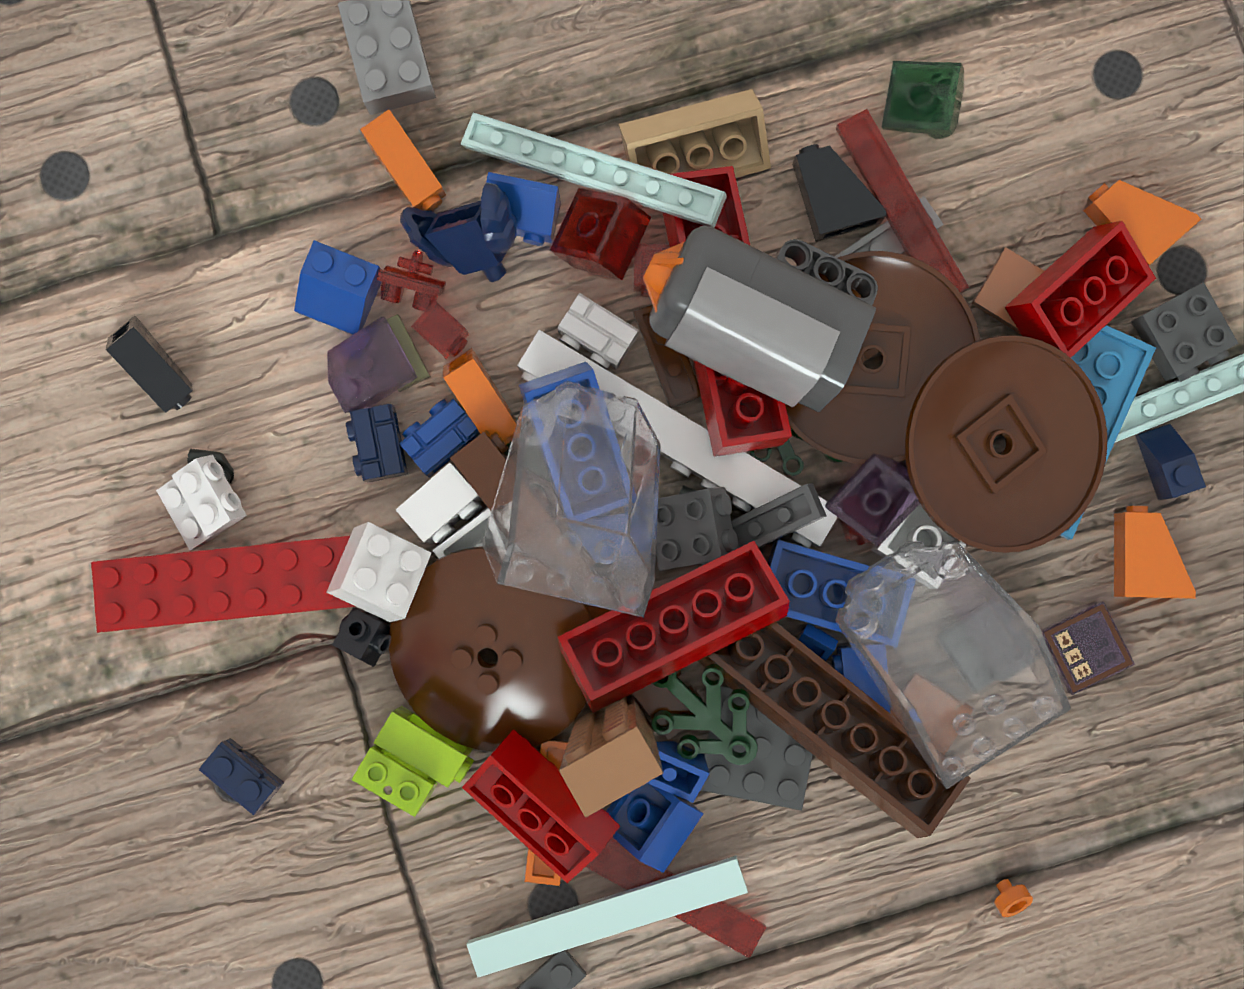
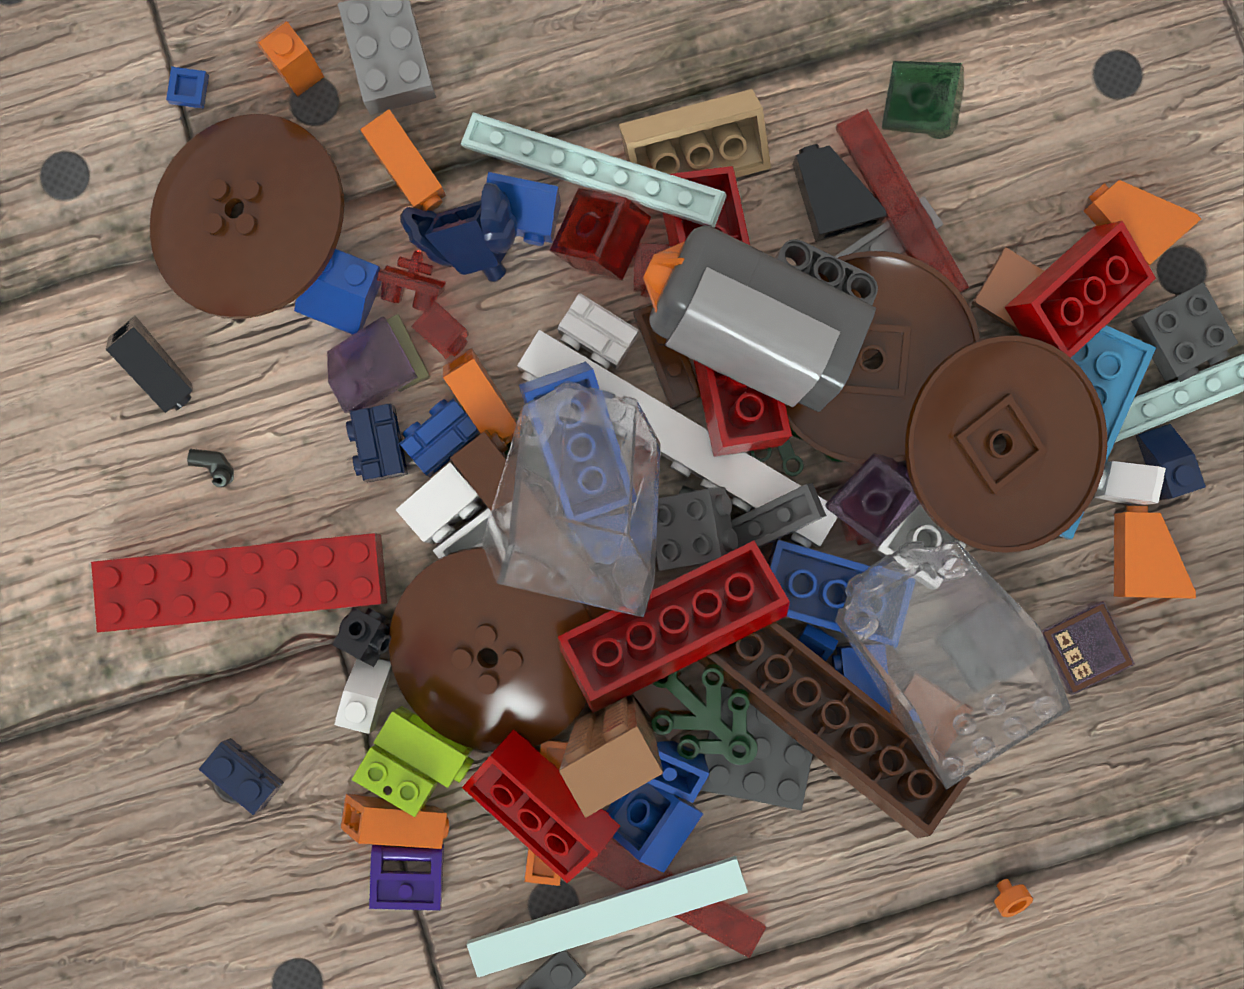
(187, 87): none -> blue plate
(201, 501): white plate -> none
(280, 238): none -> reddish brown dish
(290, 57): none -> orange slope
(363, 696): none -> white slope
(379, 572): white brick -> none
(382, 823): none -> orange slope
(406, 888): none -> dark purple plate
(1131, 483): none -> white slope

